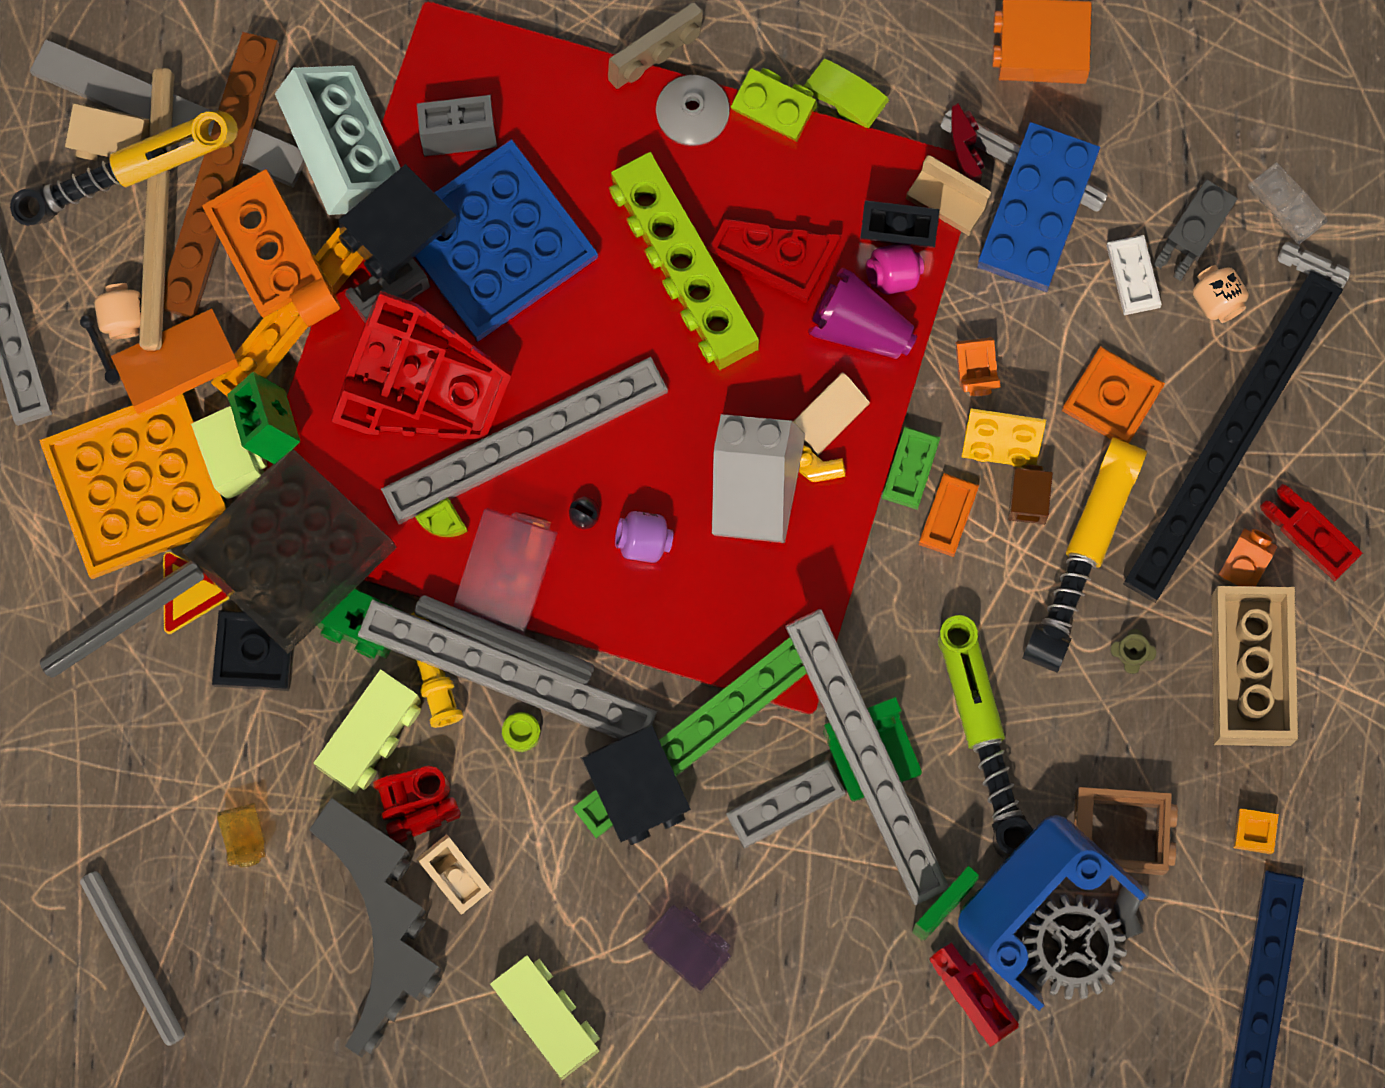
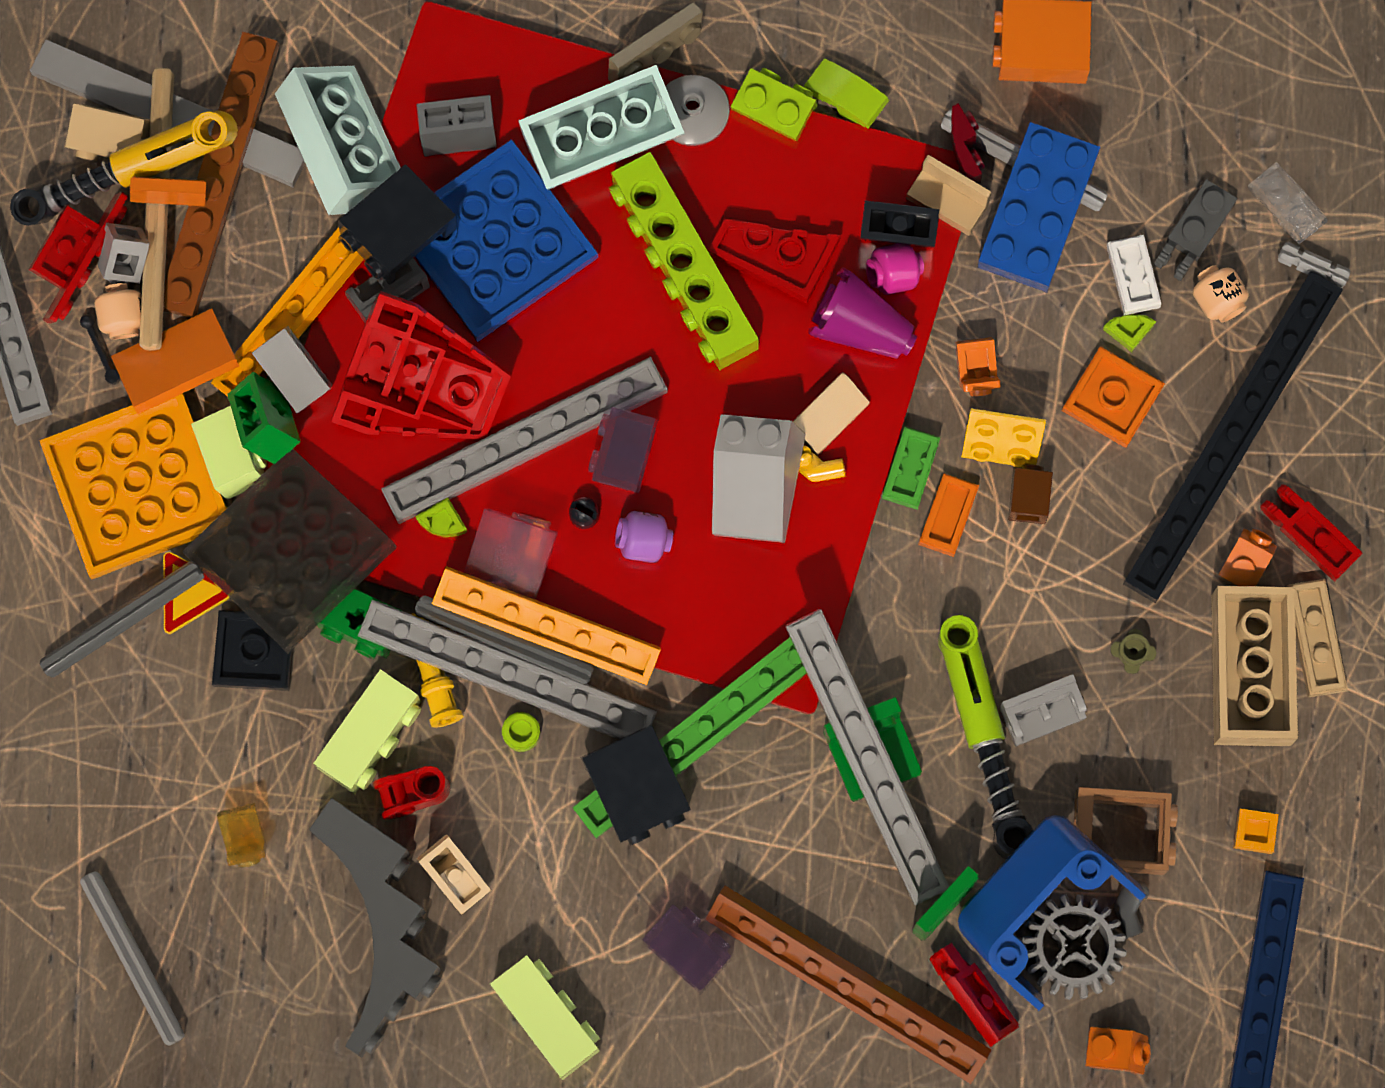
(69, 250): none -> red bracket
(132, 246): none -> light grey brick
(167, 191): none -> orange tile
(288, 276): orange hinge -> none
(292, 369): none -> light grey hinge
(423, 820): red axle -> none
(546, 625): none -> light orange plate
(601, 127): none -> light aqua slope
(623, 449): none -> clear purple brick
(785, 804): light grey tile -> none
(848, 984): none -> dark orange plate
(1043, 710): none -> light grey hinge
(1086, 550): piece -> none
(1117, 1050): none -> orange bracket
(1129, 329): none -> lime tile
(1317, 639): none -> tan tile

